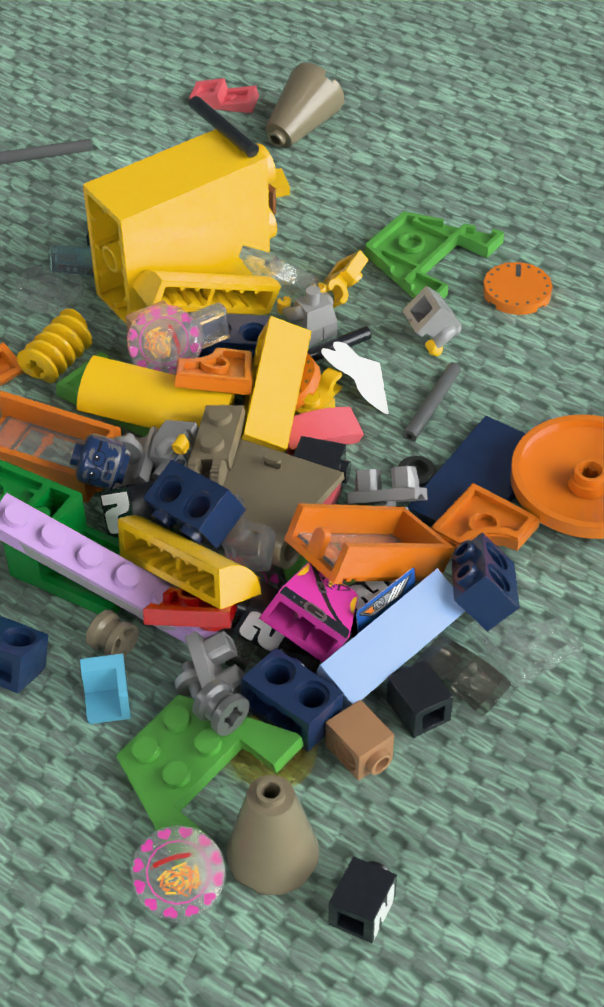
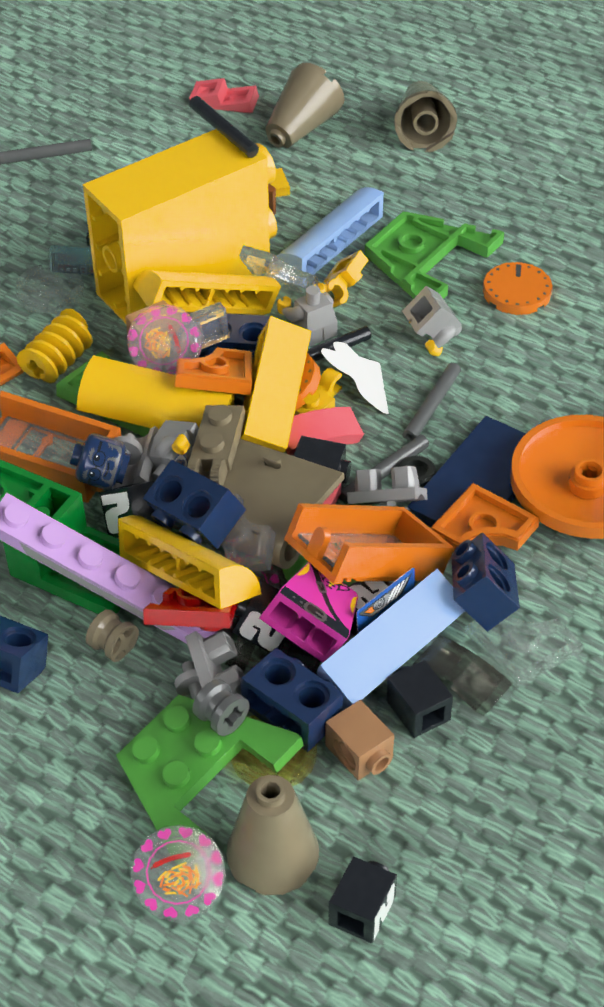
(105, 688): medium azure panel -> none
(335, 231): none -> light blue brick
(412, 448): none -> dark grey bar
(425, 118): none -> dark tan cone

